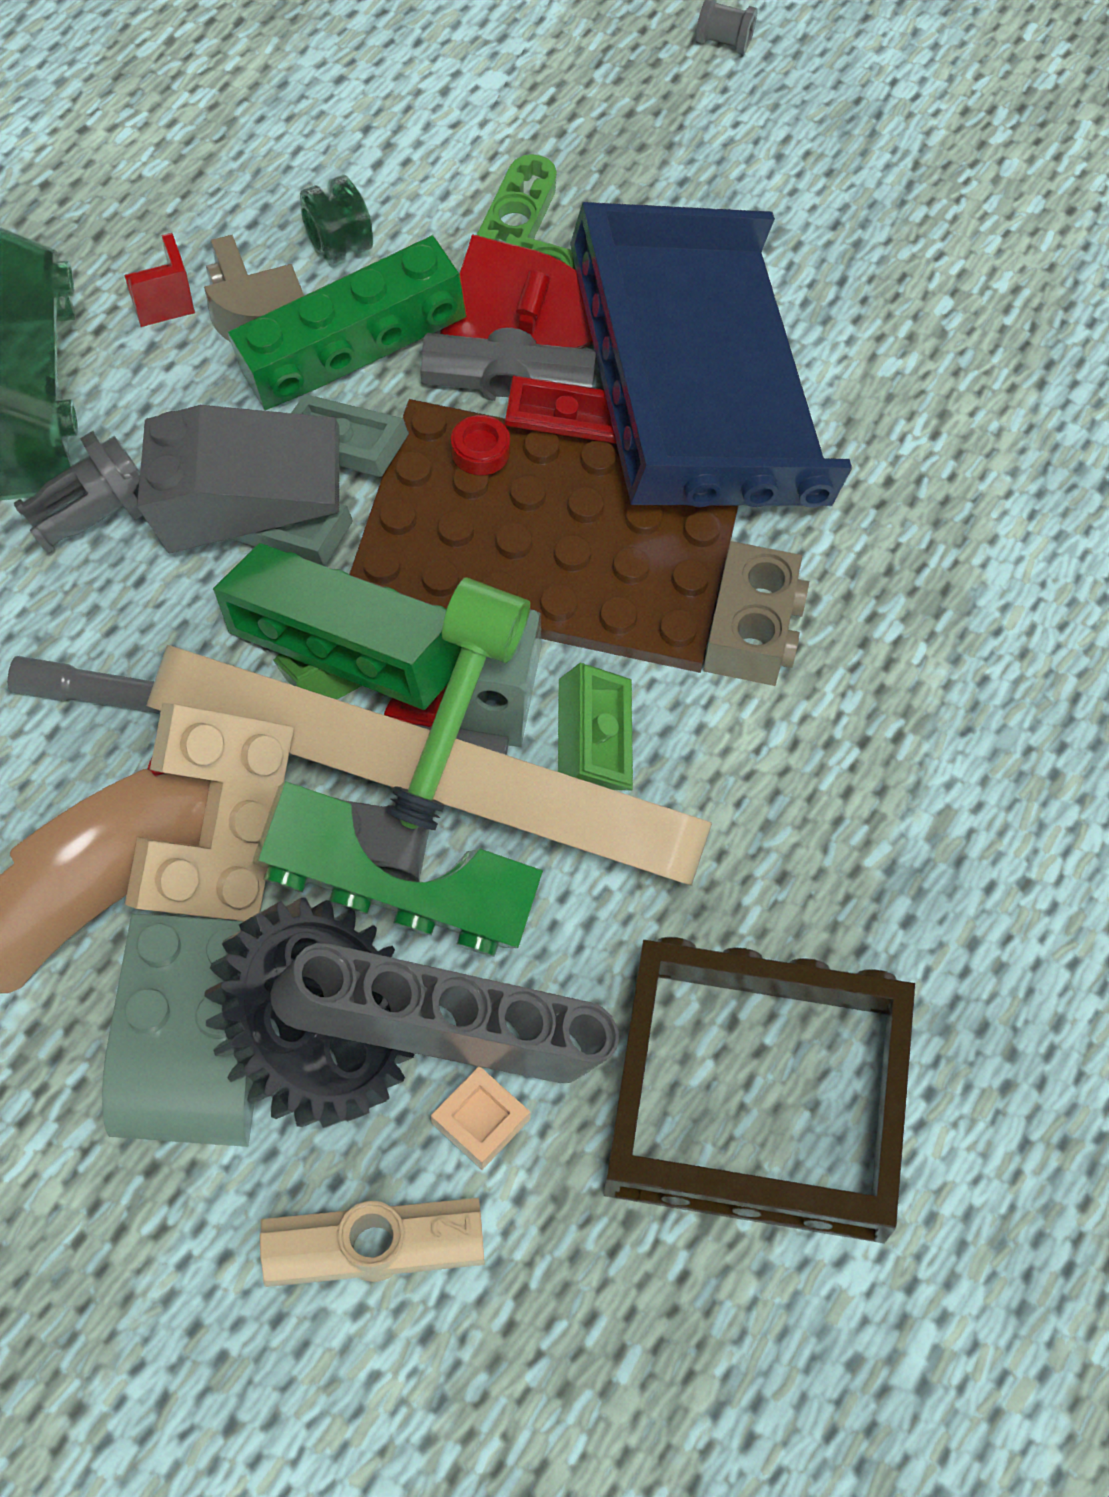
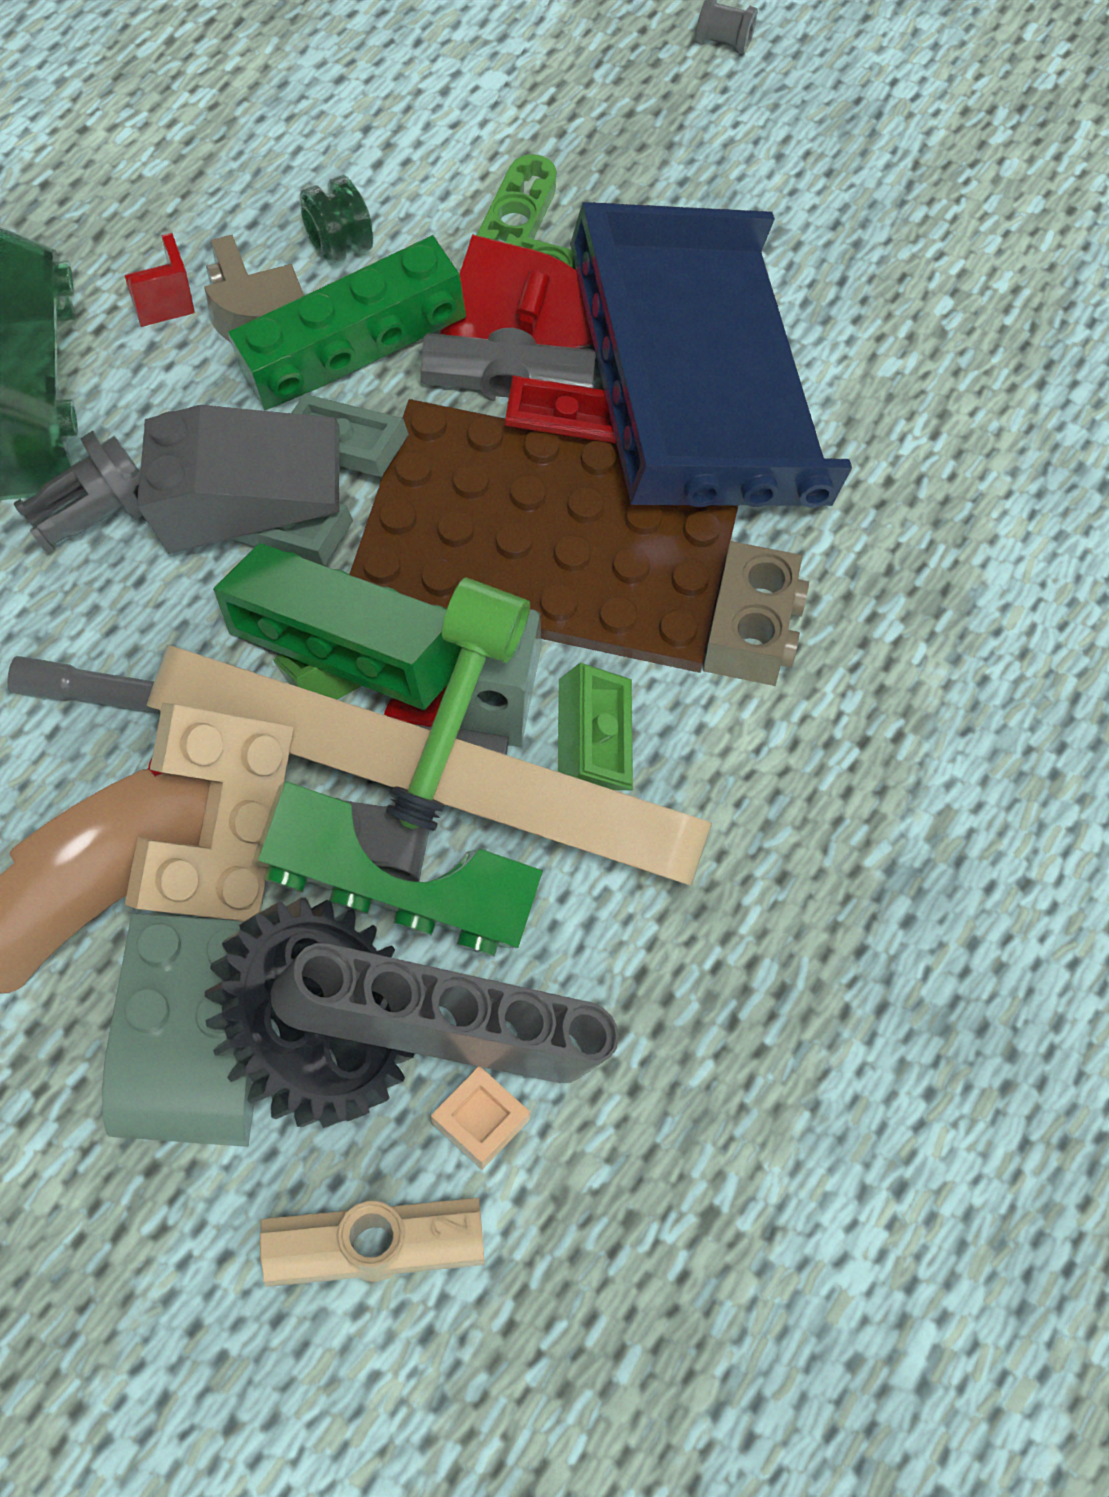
(480, 445): red tile -> none
(747, 1195): dark brown window -> none

